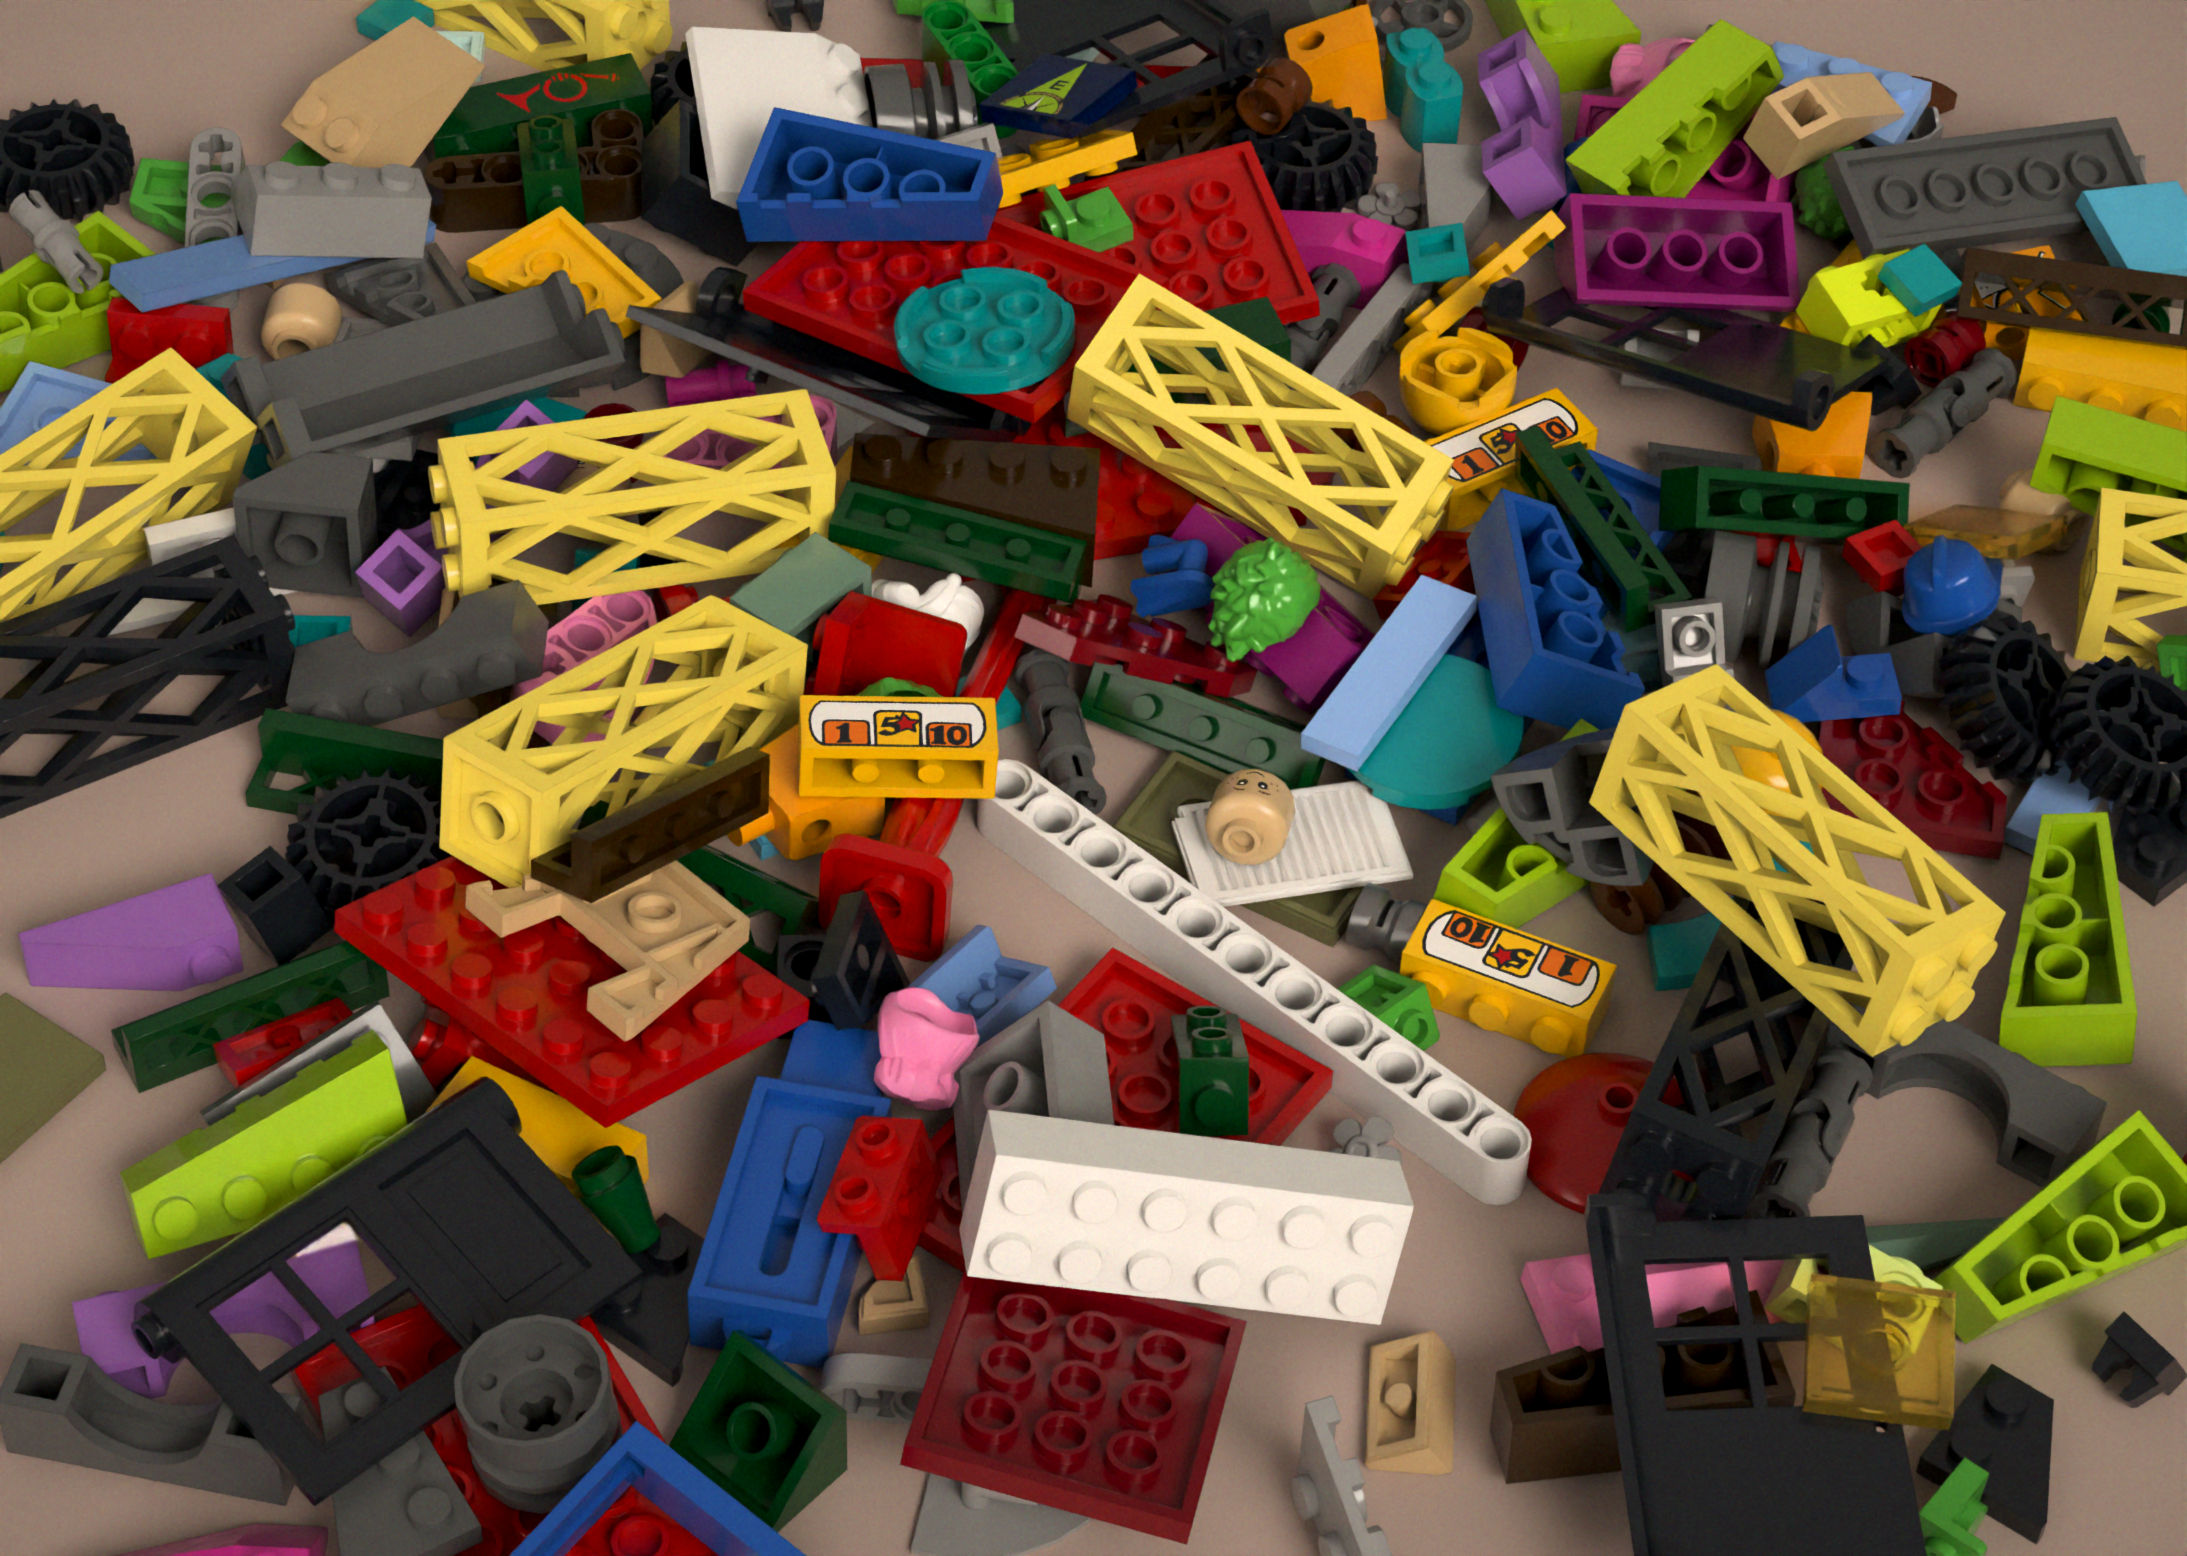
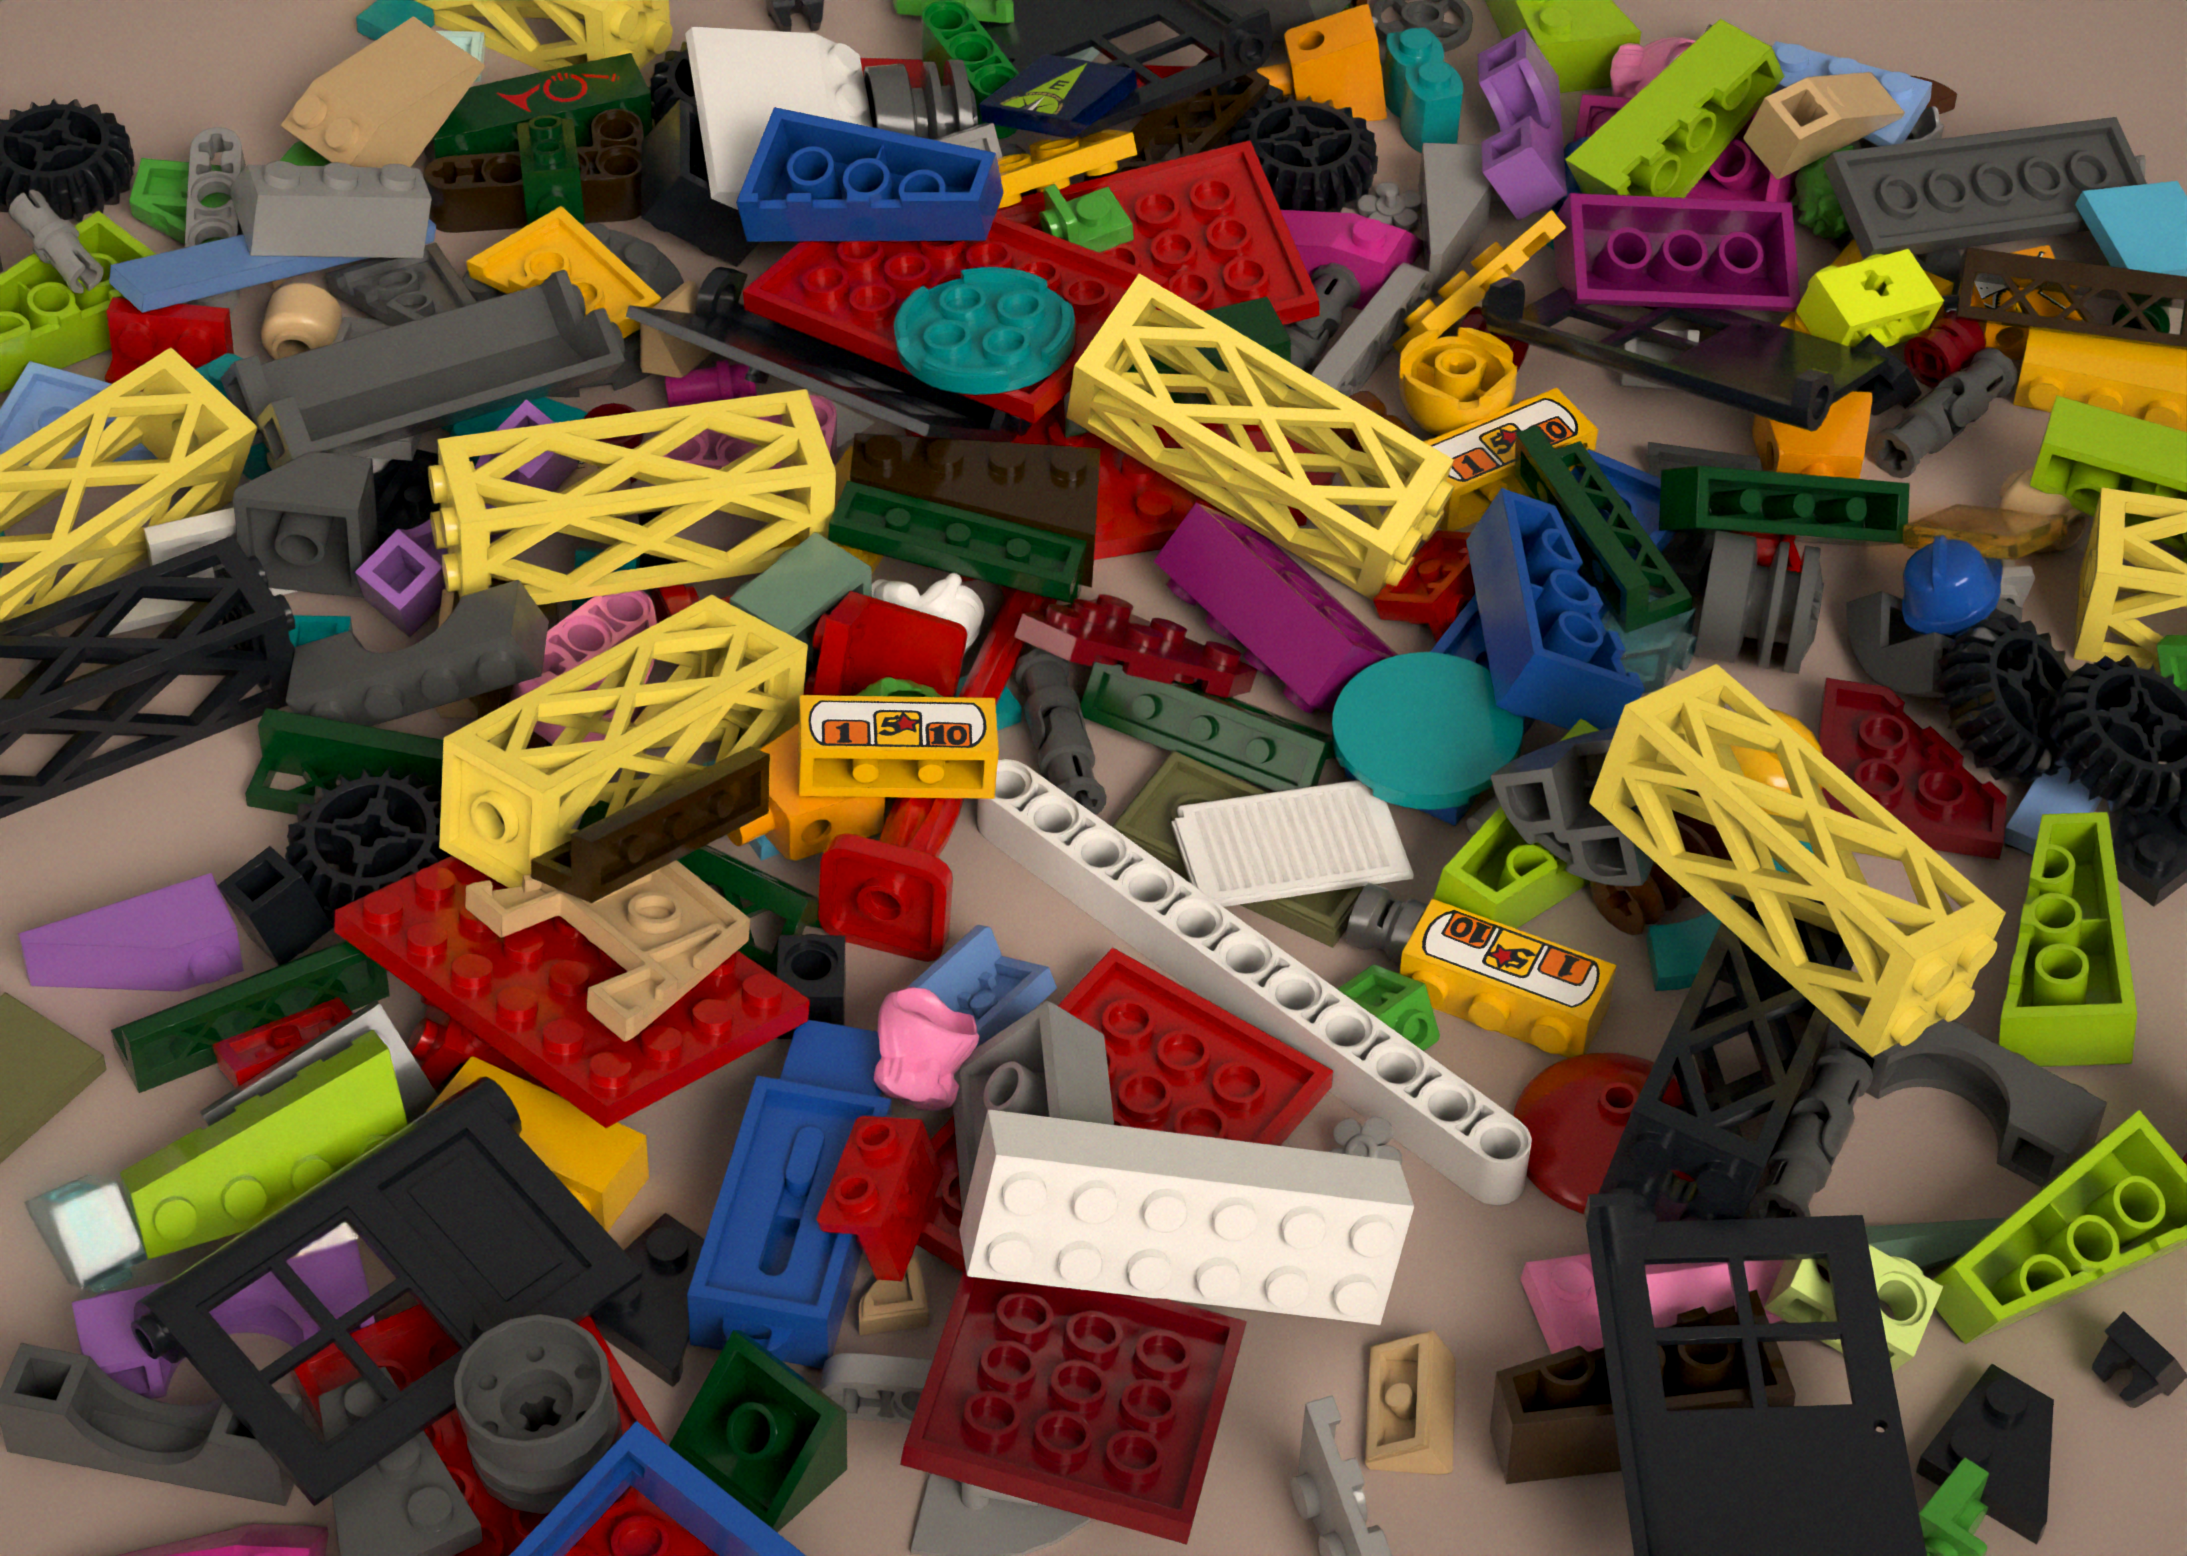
(88, 1232): none -> clear light blue slope
(615, 1194): dark green cone -> none
(855, 964): black wing -> none
(1174, 590): blue piece -> none
(1211, 1072): dark green bracket -> none
(1252, 810): tan head -> none
(1261, 597): bright green hair -> none
(1279, 88): reddish brown wheel -> none
(1388, 673): light blue tile -> none
(1437, 253): teal plate -> none
(1690, 638): light grey slope -> none
(1824, 686): blue slope -> none
(1879, 1351): clear yellow tile -> none
(1881, 556): red tile -> none
(1919, 279): teal tile -> none

